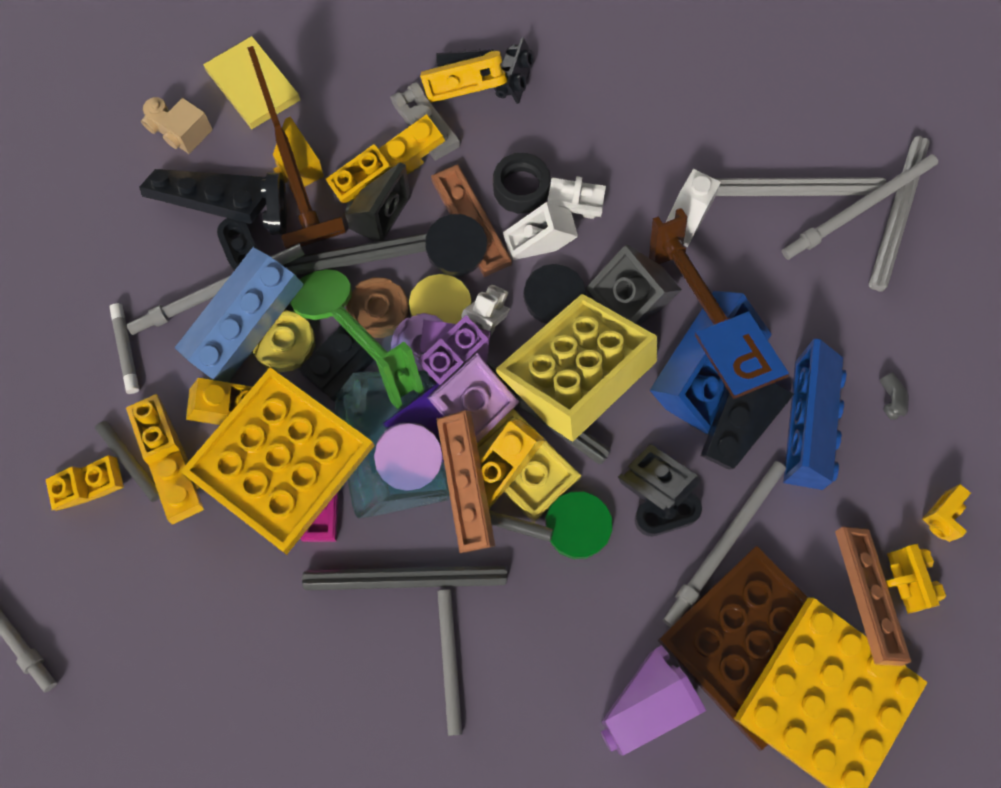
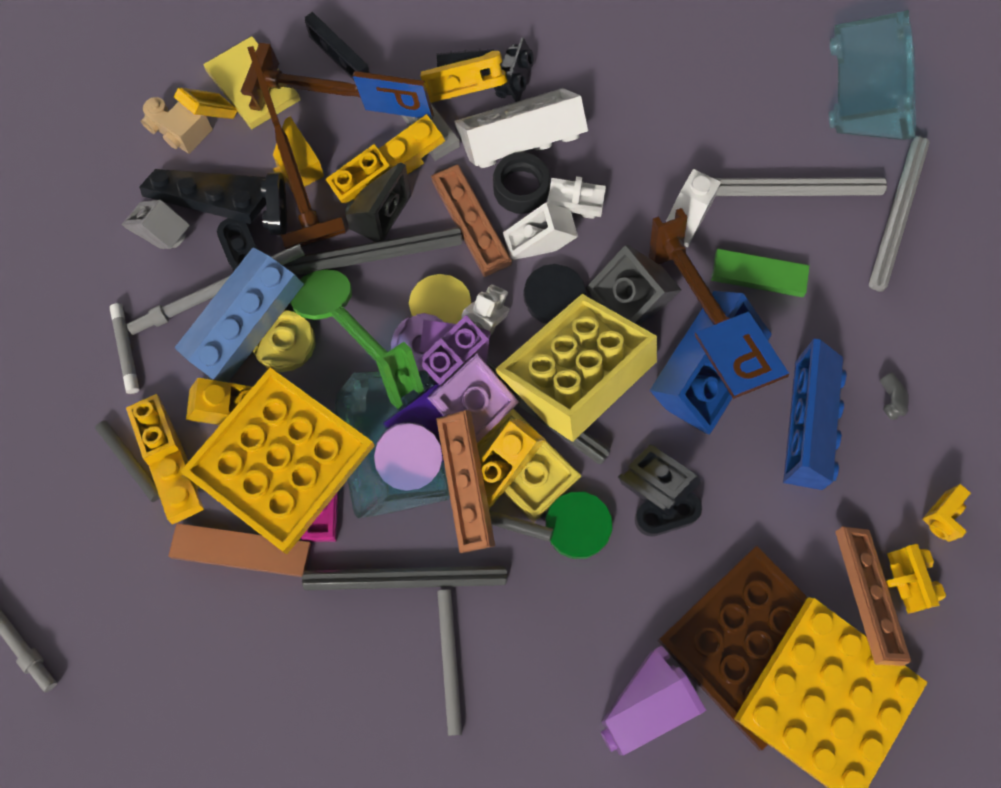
(84, 484): yellow slope -> none
(157, 224): none -> light grey slope
(205, 103): none -> yellow tile
(237, 550): none -> nougat tile
(334, 46): none -> black tile
(335, 362): black plate -> none
(376, 91): none -> reddish brown piece
(378, 306): medium nougat tile -> none
(456, 244): black tile -> none
(522, 126): none -> white slope
(689, 594): light grey bar -> none
(742, 422): black wing -> none
(760, 273): none -> bright green tile
(813, 237): light grey bar -> none
(875, 77): none -> clear light blue windscreen

